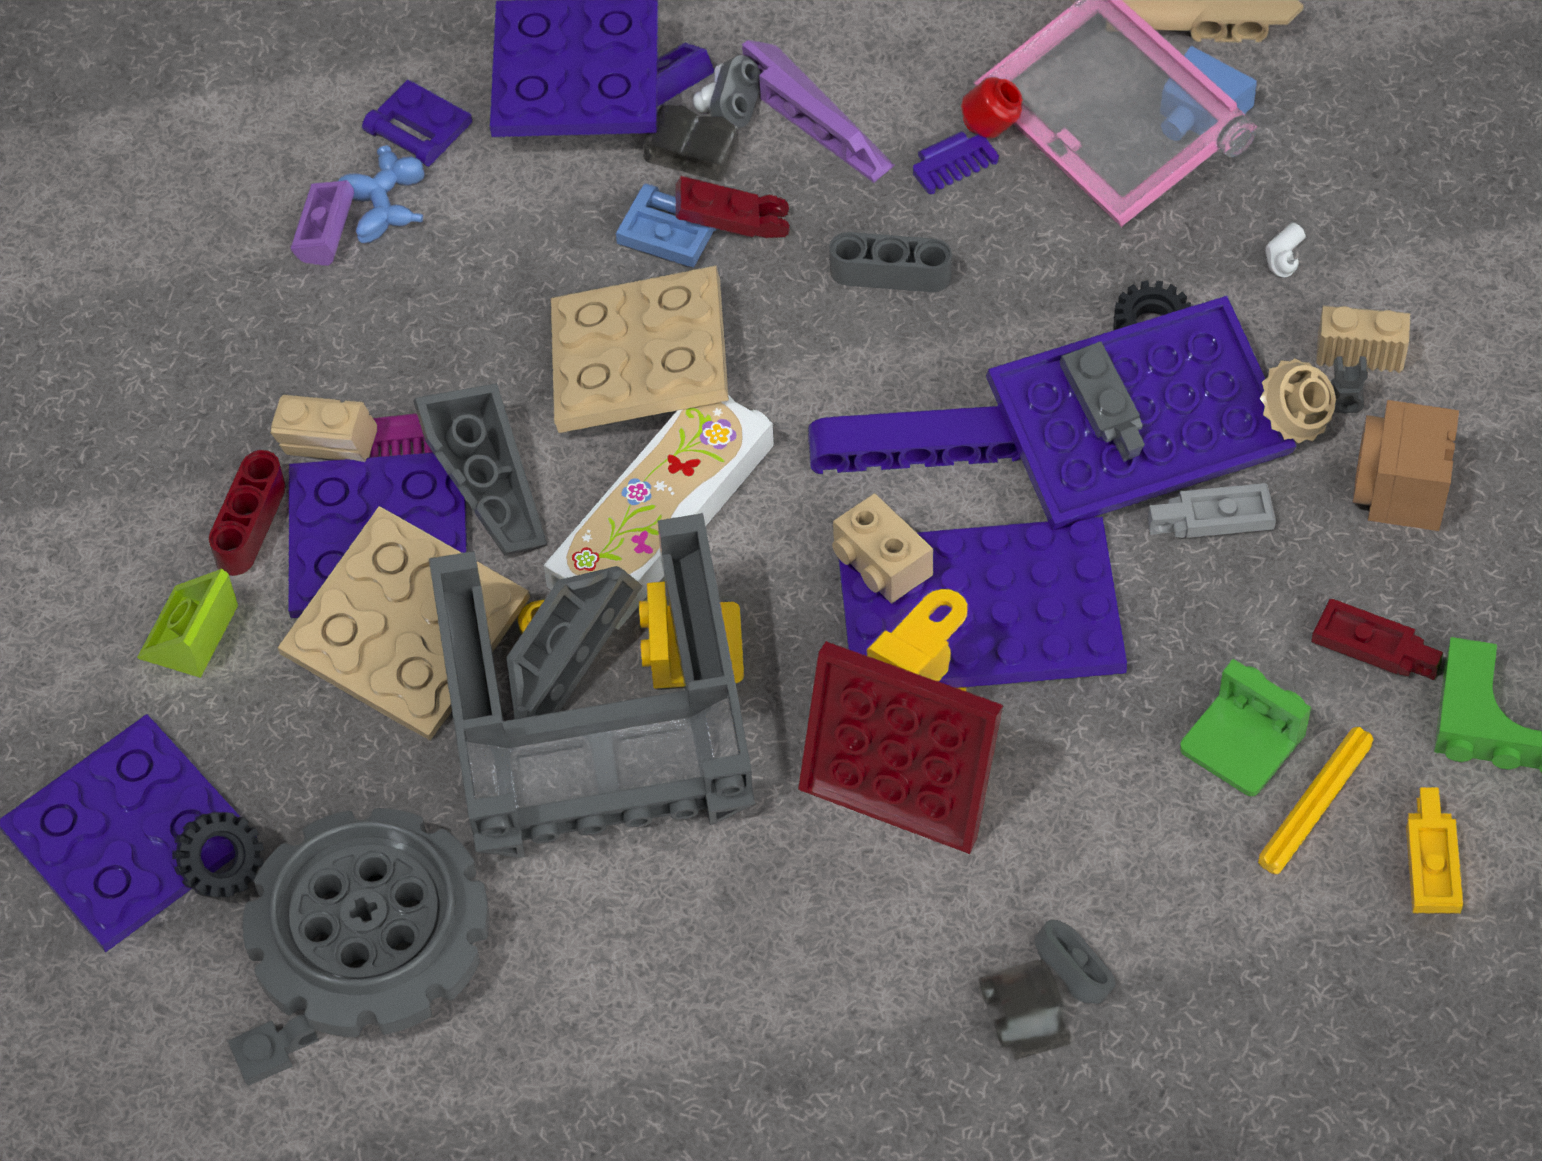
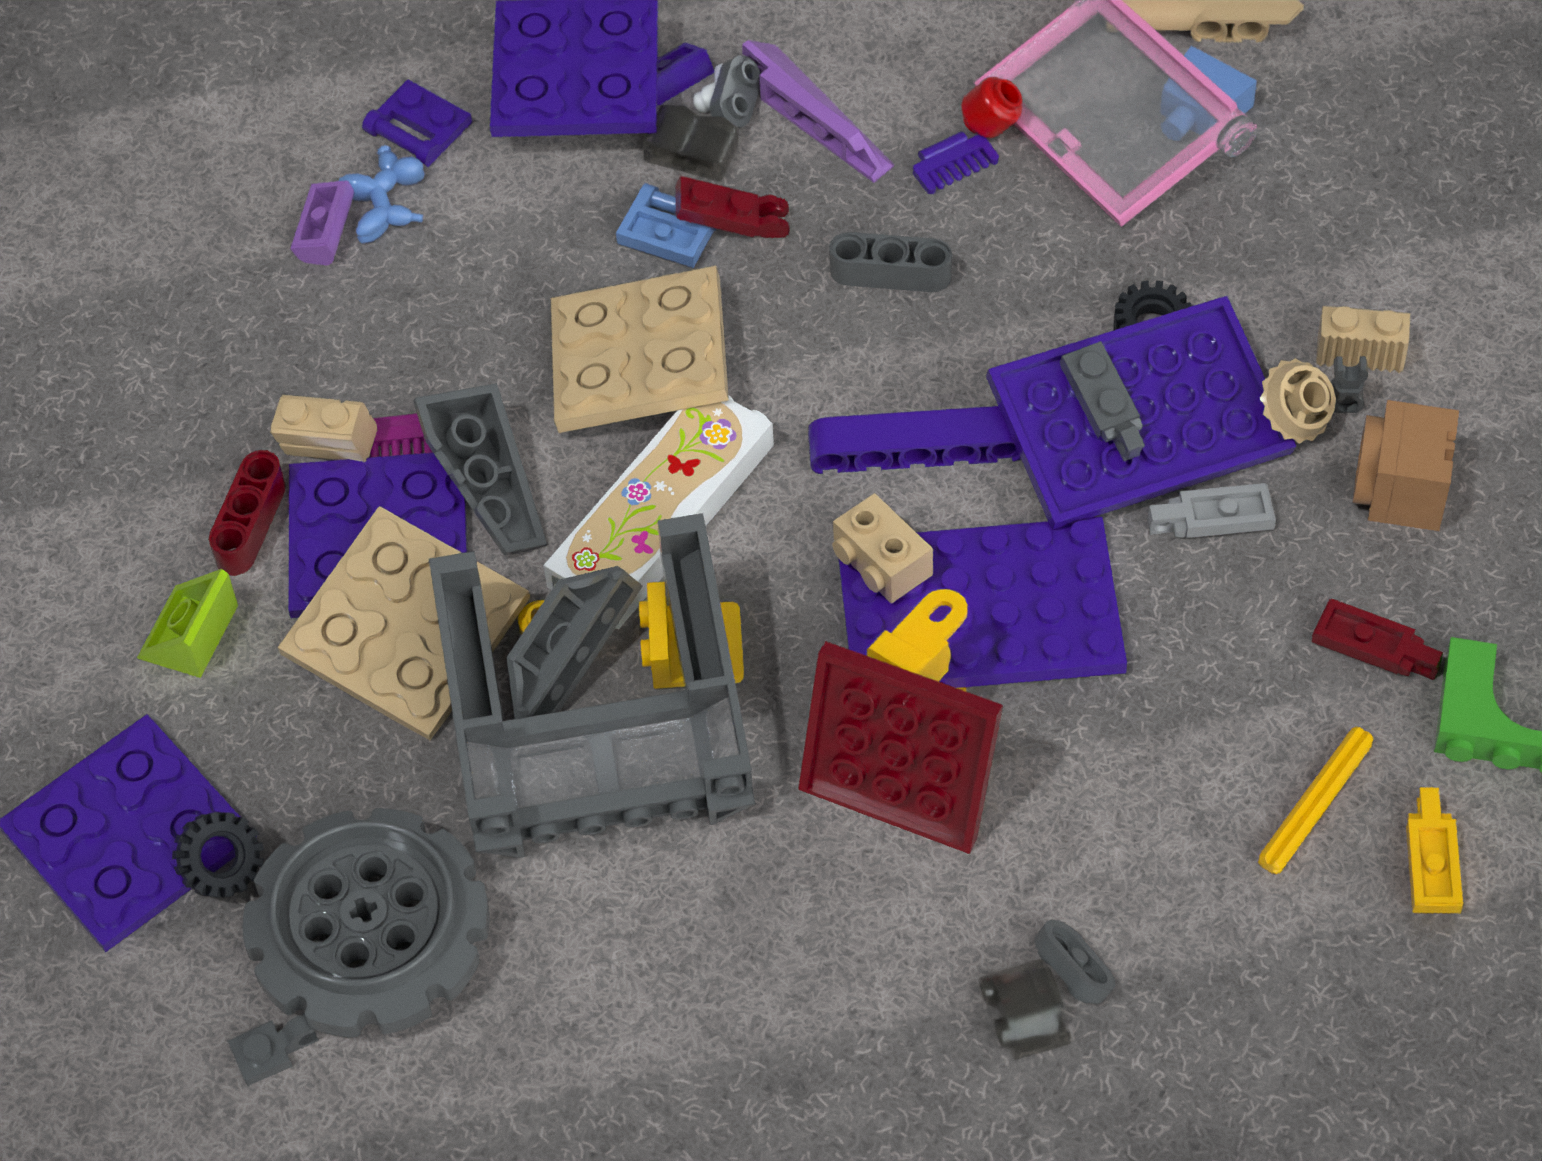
(1247, 729): bright green bracket -> none
(1280, 249): white arm -> none

